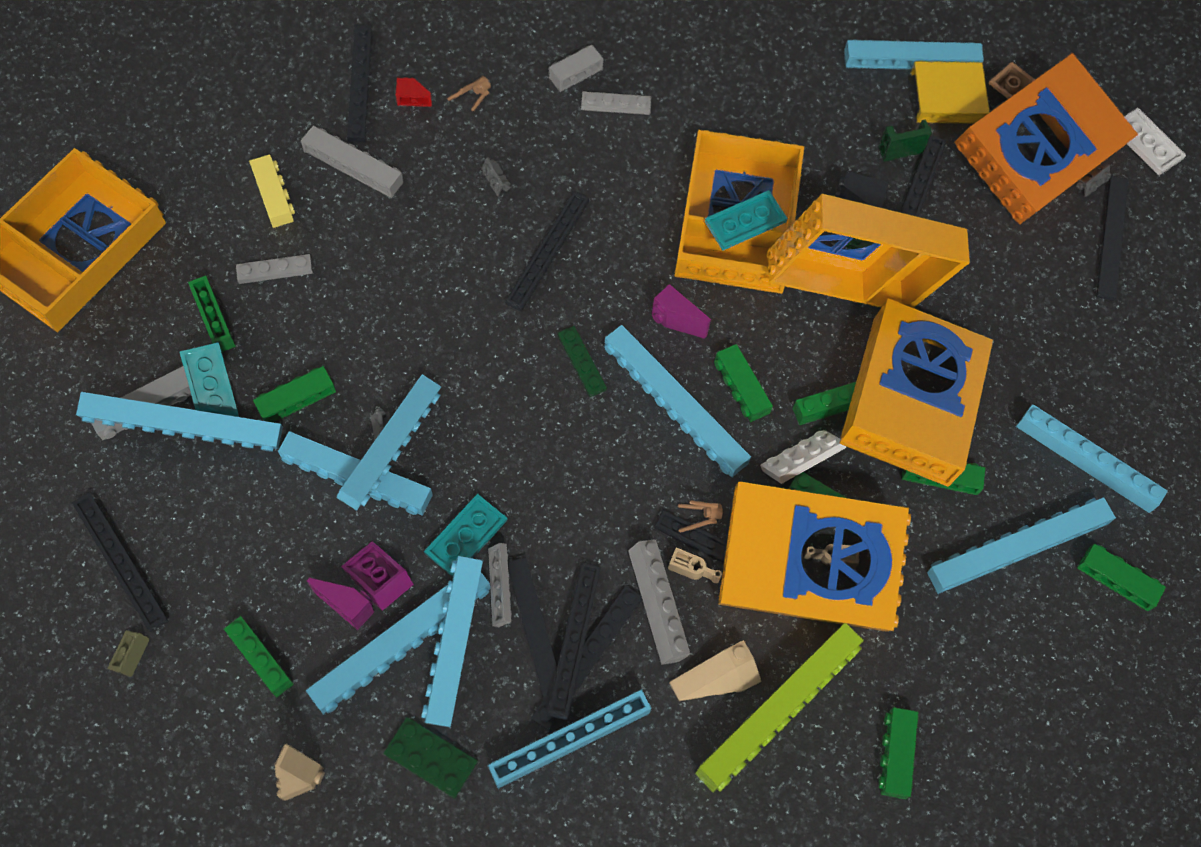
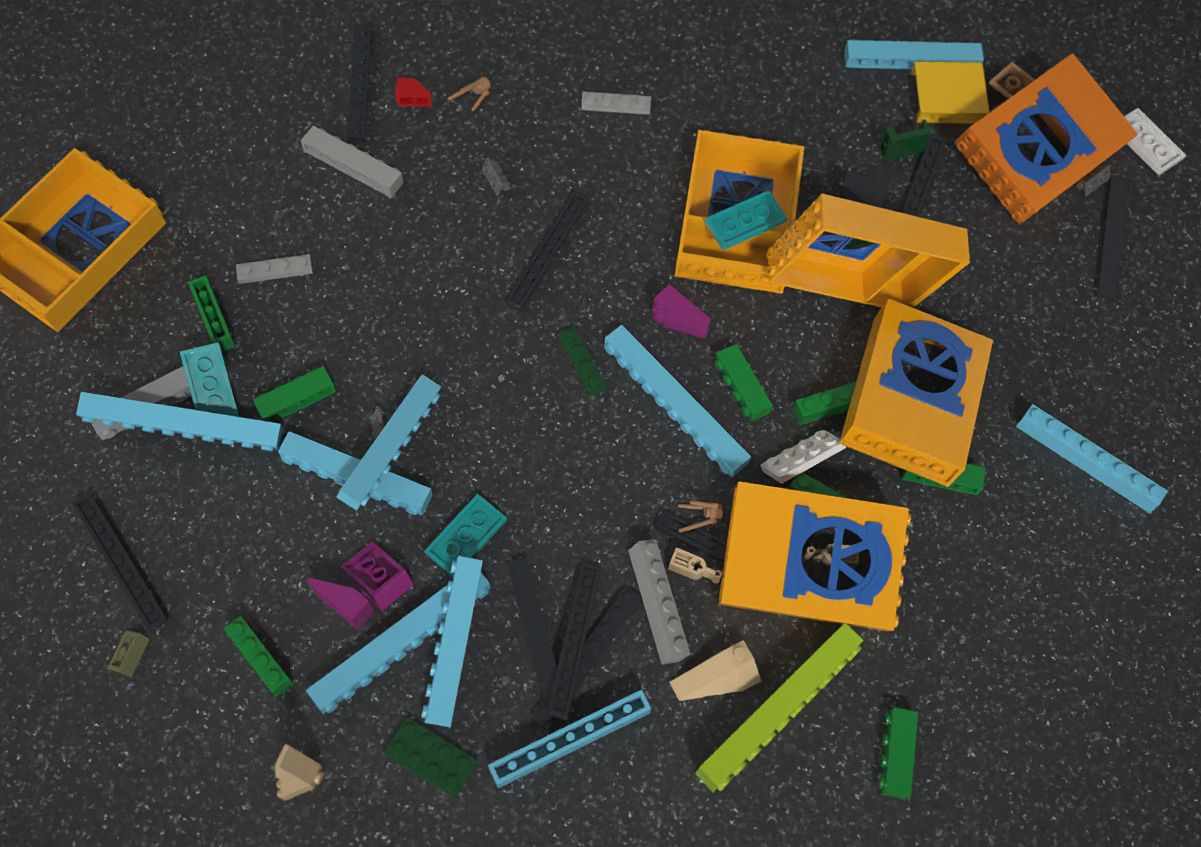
(271, 190): light yellow brick -> none
(499, 585): light grey plate -> none
(575, 68): light grey brick -> none
(1020, 545): medium azure brick -> none
(1121, 577): green brick -> none

